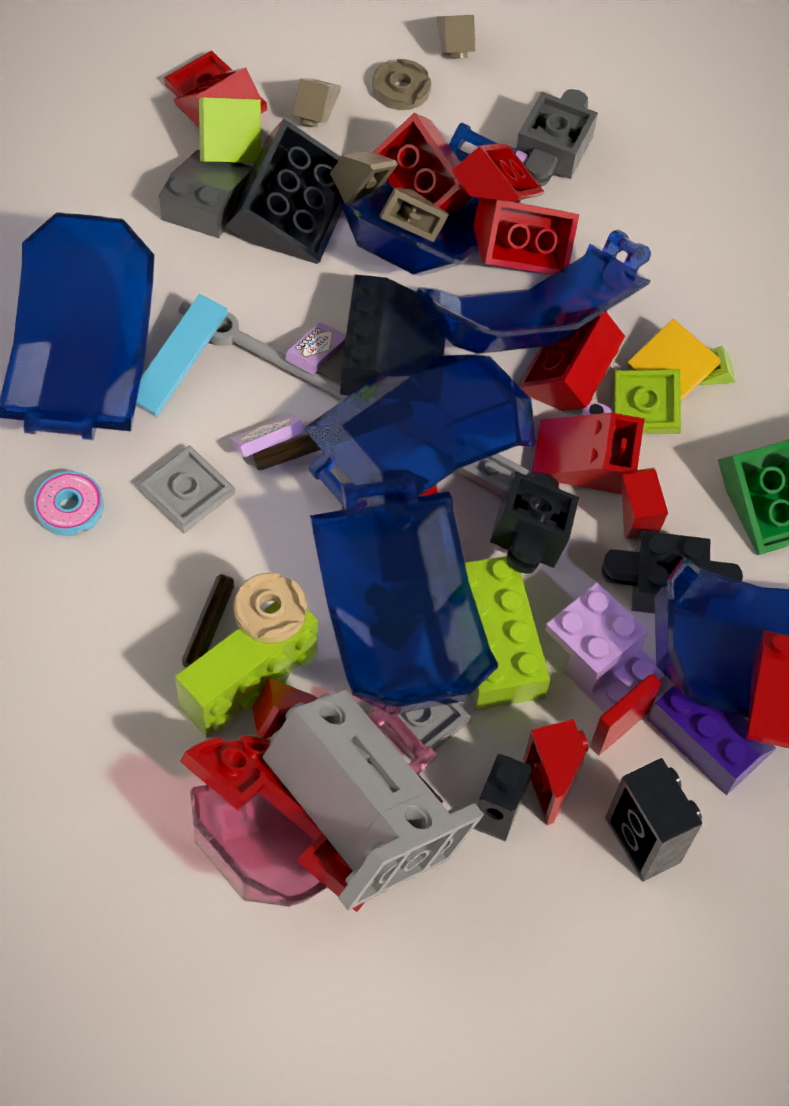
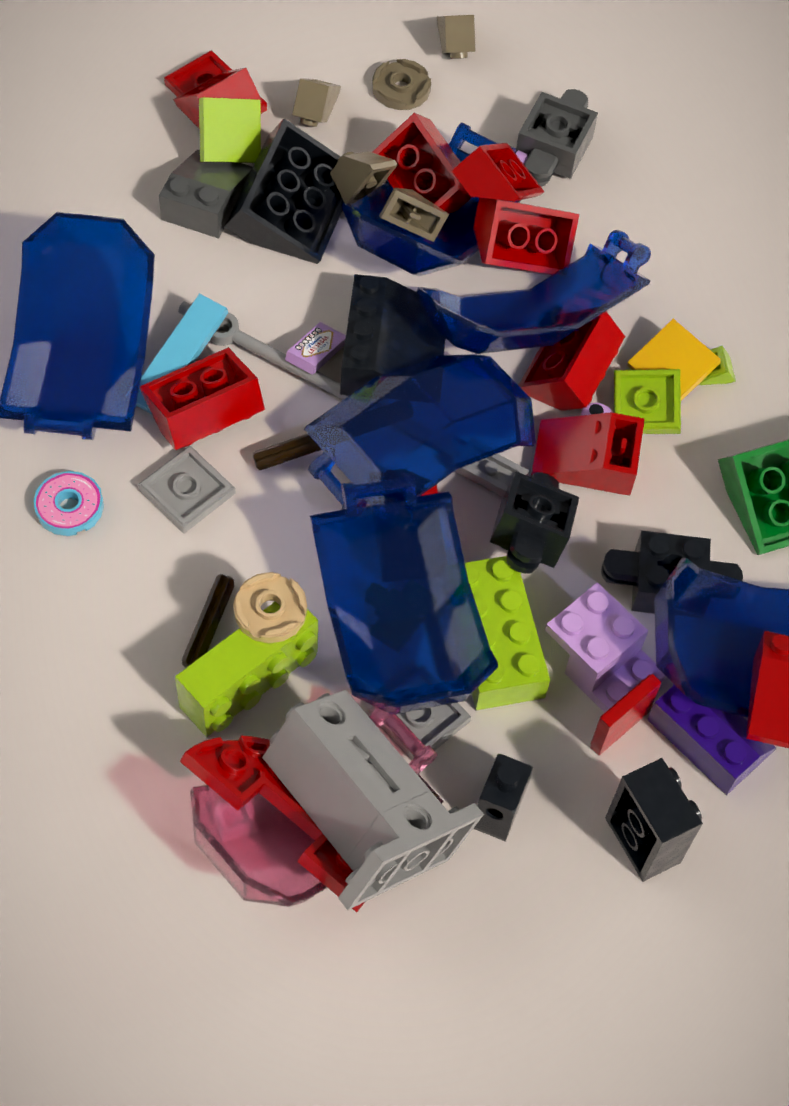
(203, 398): none -> red slope
(267, 435): lavender tile -> none
(273, 705): red slope -> none
(556, 759): red slope -> none
(642, 502): red slope -> none

